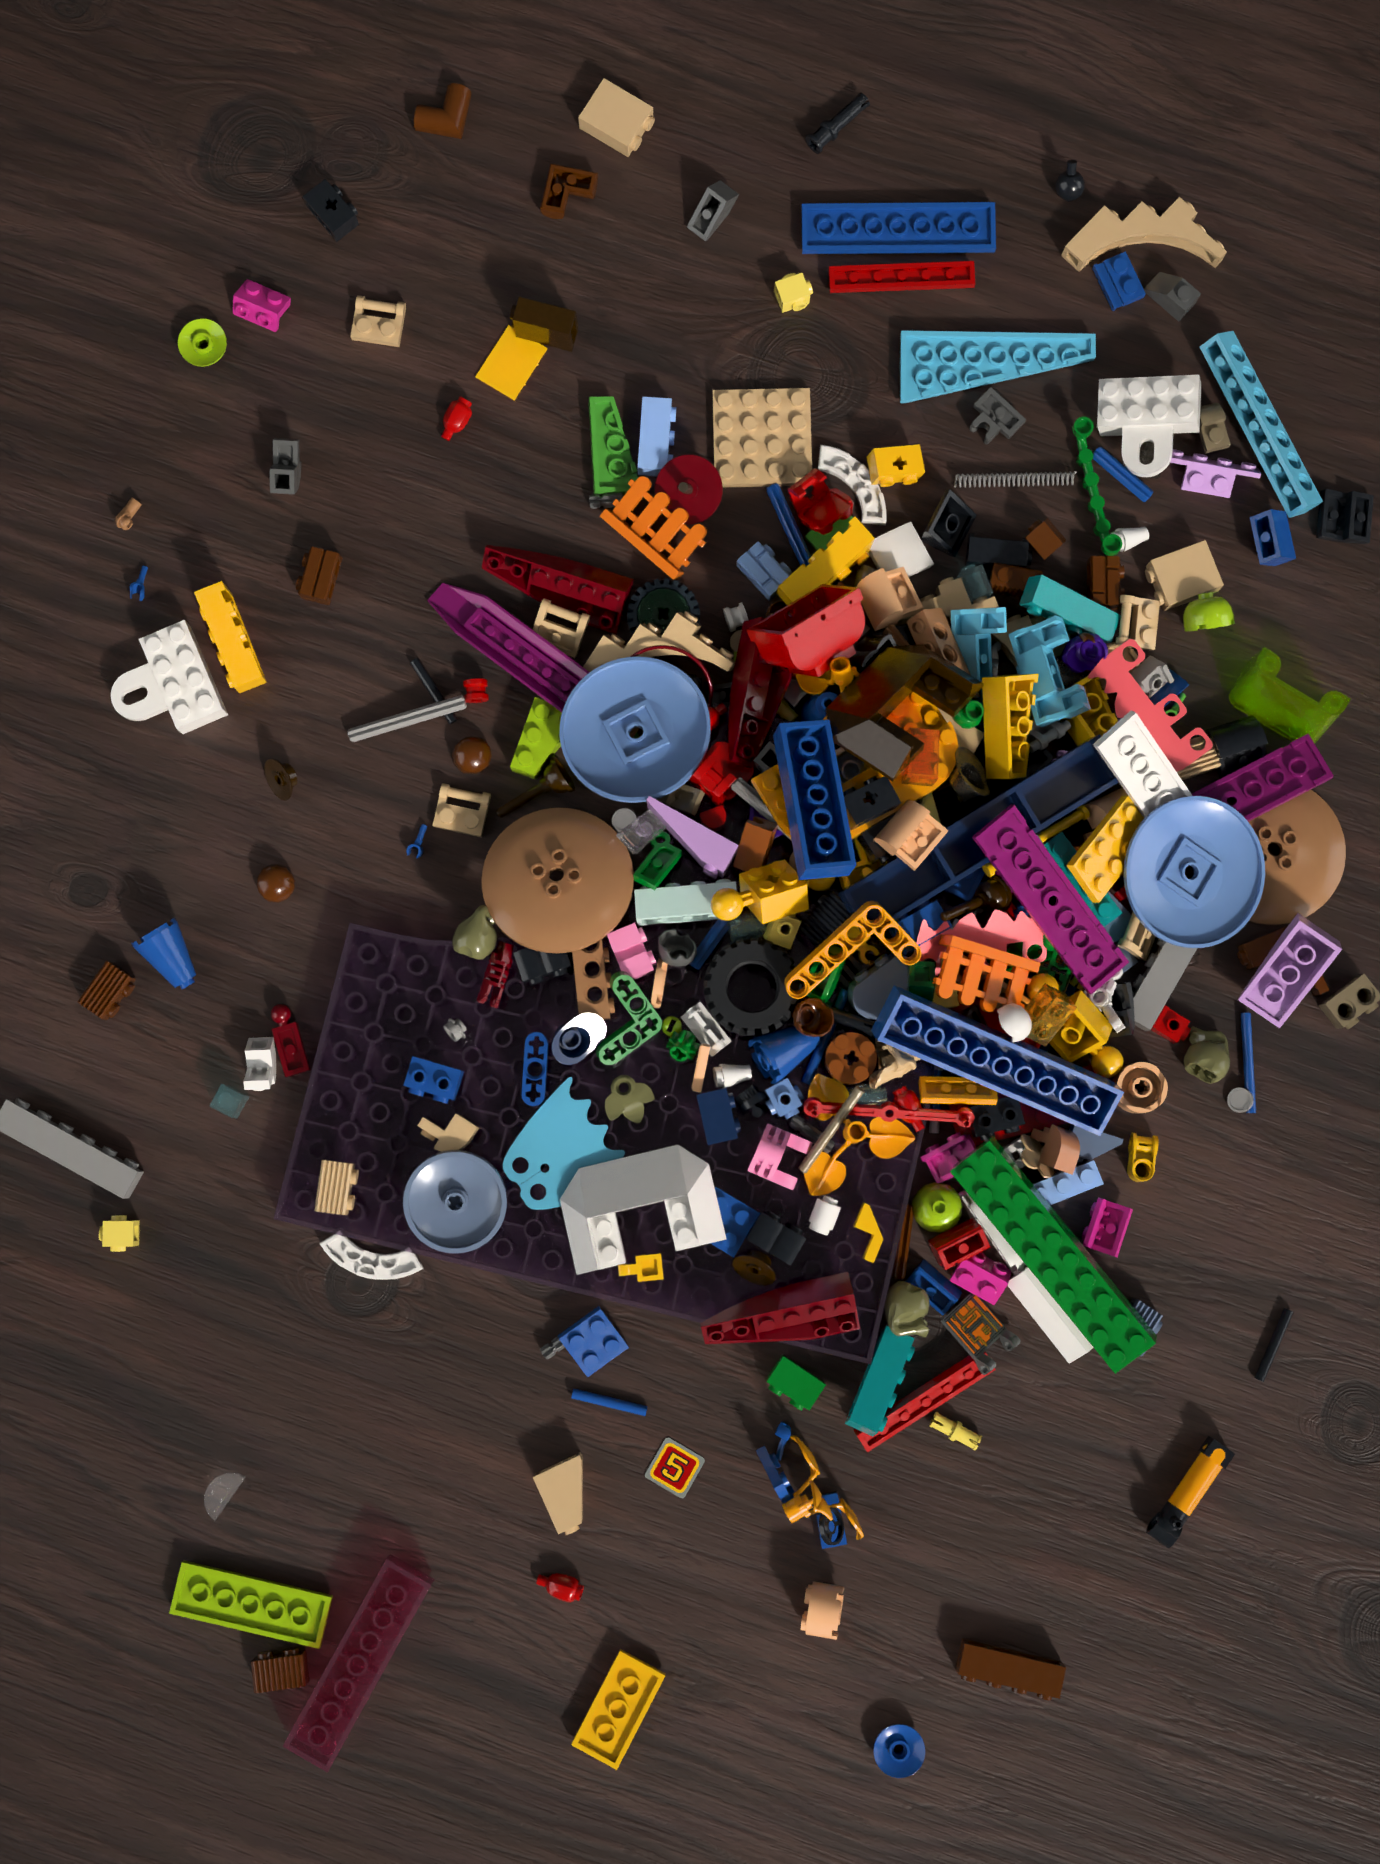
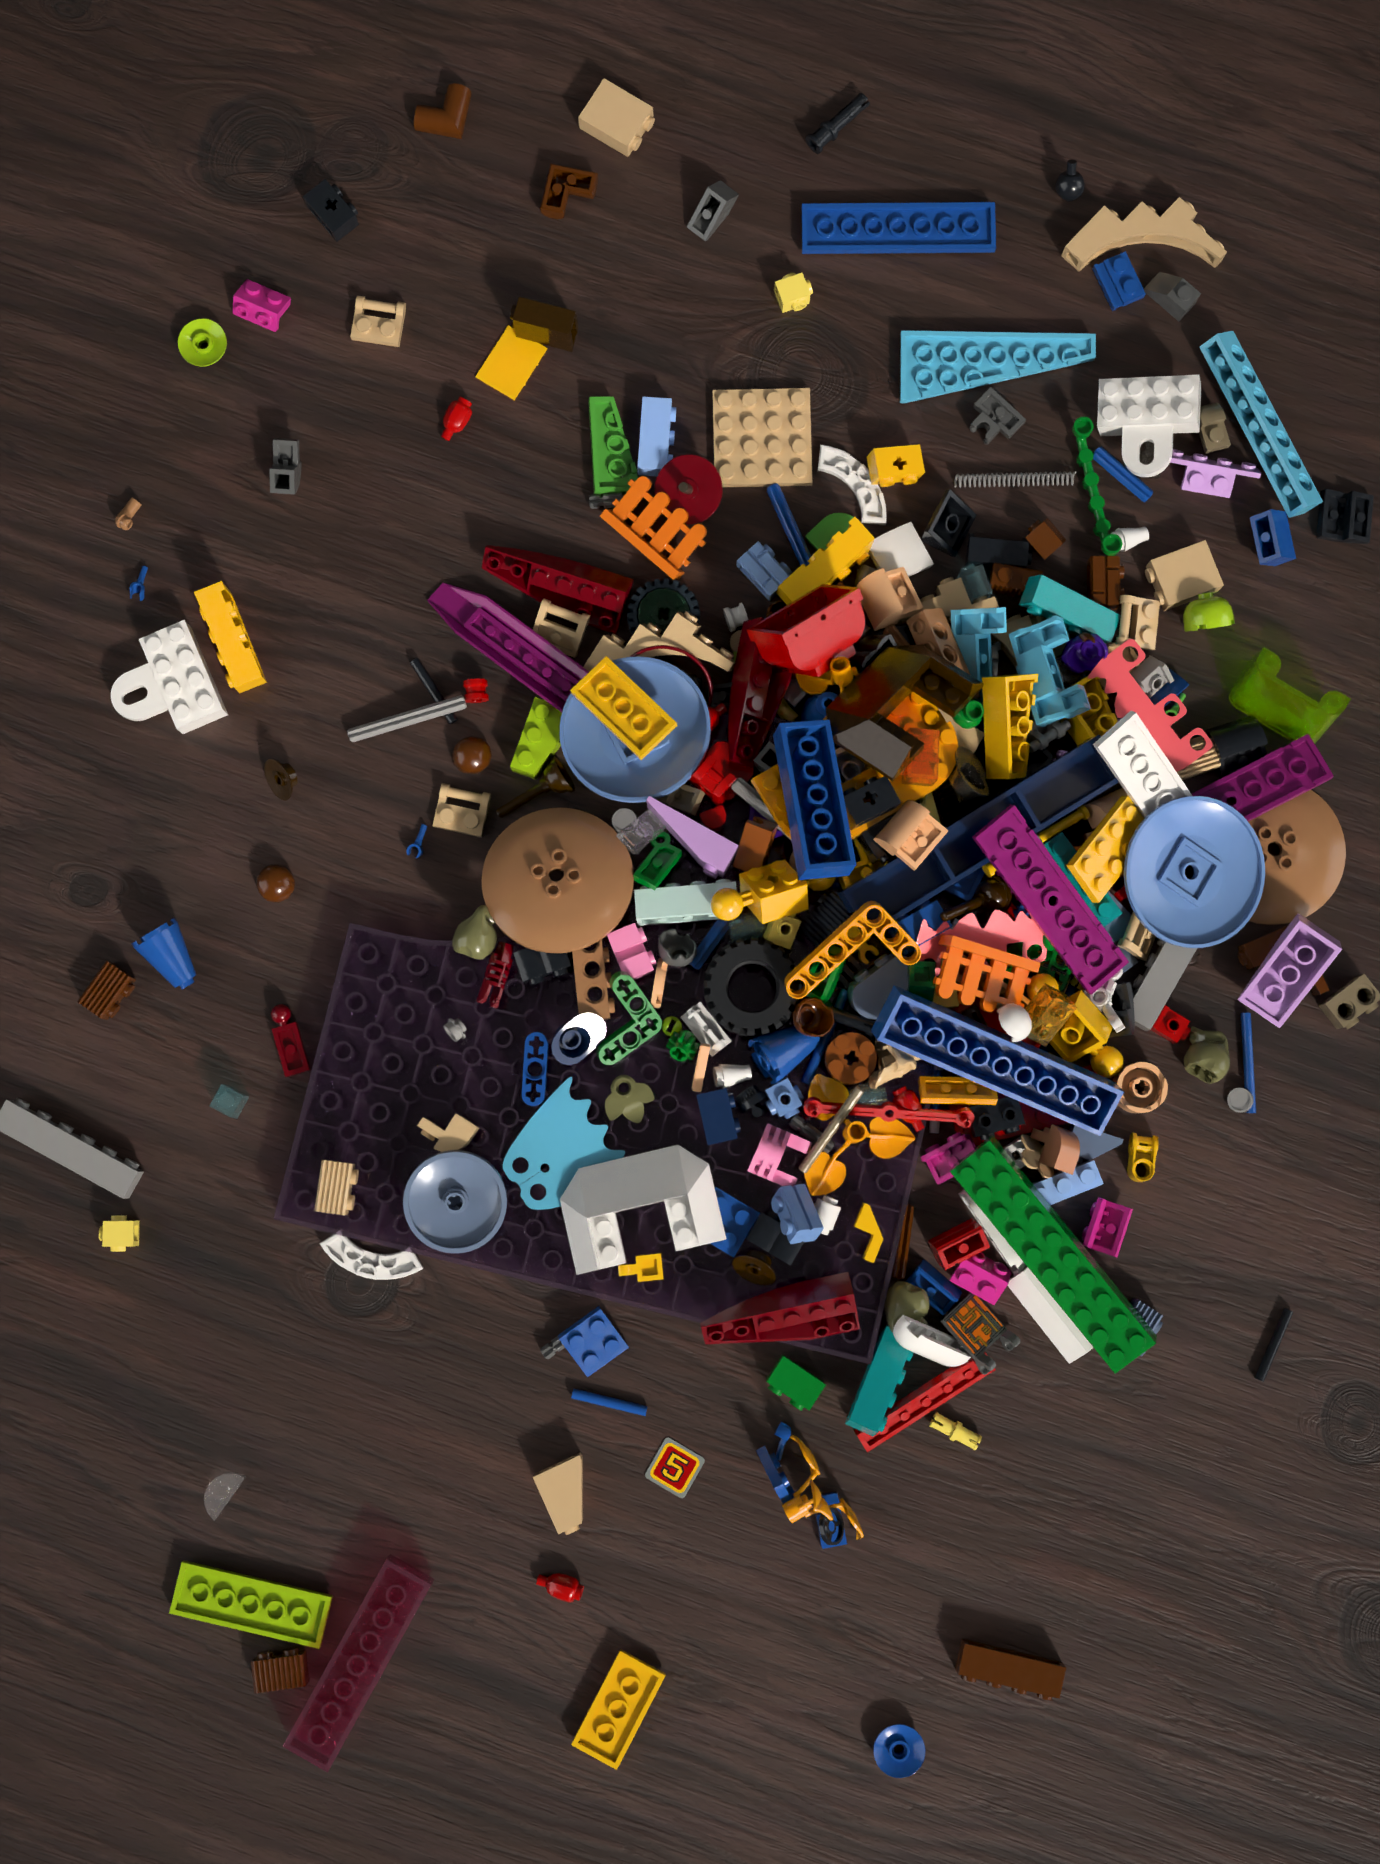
(261, 1063): white brick -> none
(319, 575): reddish brown brick -> none
(433, 1079): blue brick -> none
(623, 708): none -> yellow plate
(797, 1213): none -> medium blue brick
(823, 507): red piece -> none
(823, 1610): light nougat brick -> none
(901, 276): red plate -> none
(929, 1342): none -> white brick
(937, 1207): lime cylinder -> none
(1168, 1523): piece -> none

